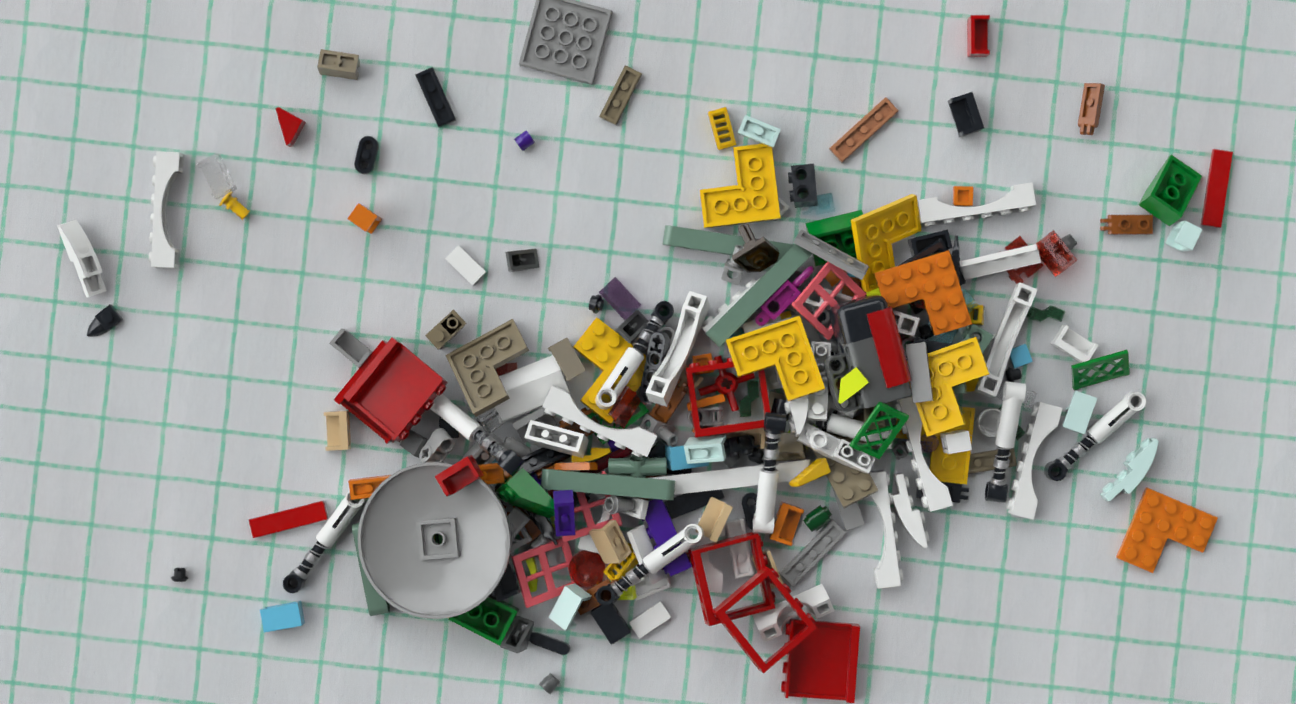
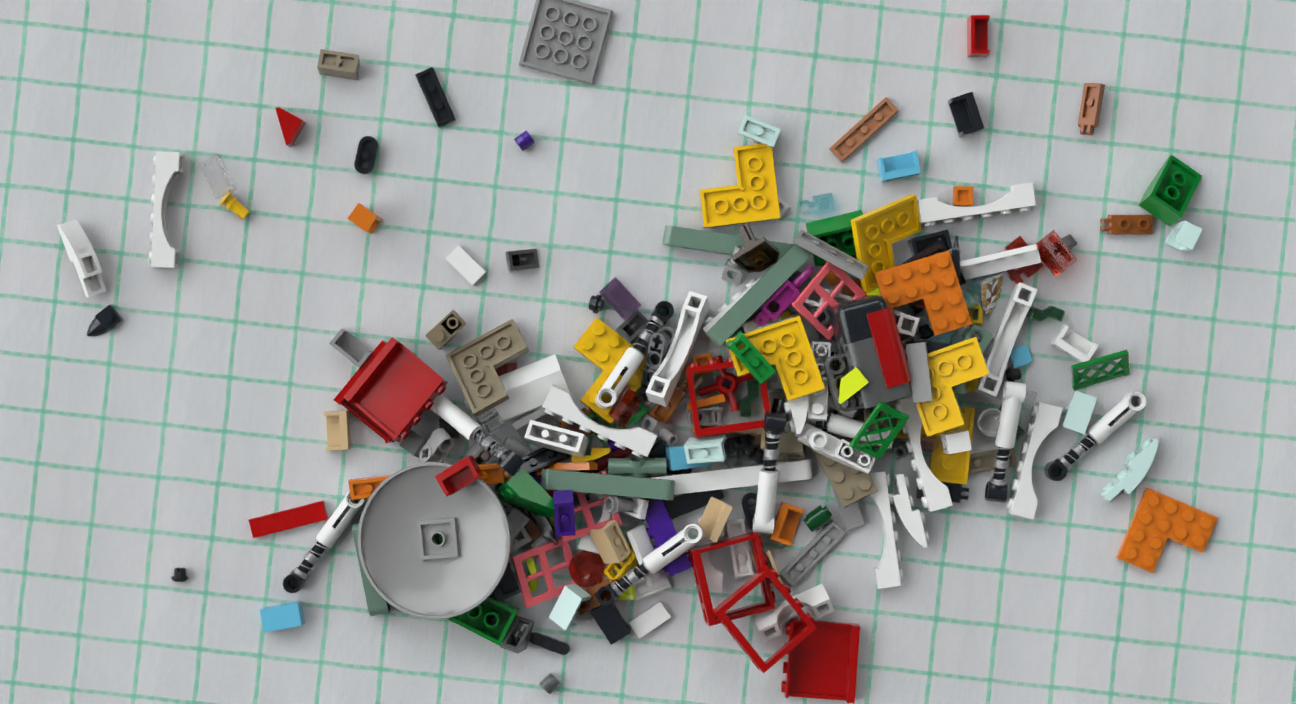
(567, 359): dark tan hinge -> none
(620, 95): dark tan tile -> none
(717, 112): yellow slope -> none
(751, 358): none -> green plate
(807, 185): black brick -> none
(814, 471): yellow slope -> none
(898, 166): none -> medium azure panel
(989, 292): none -> shield
(1216, 188): red tile -> none

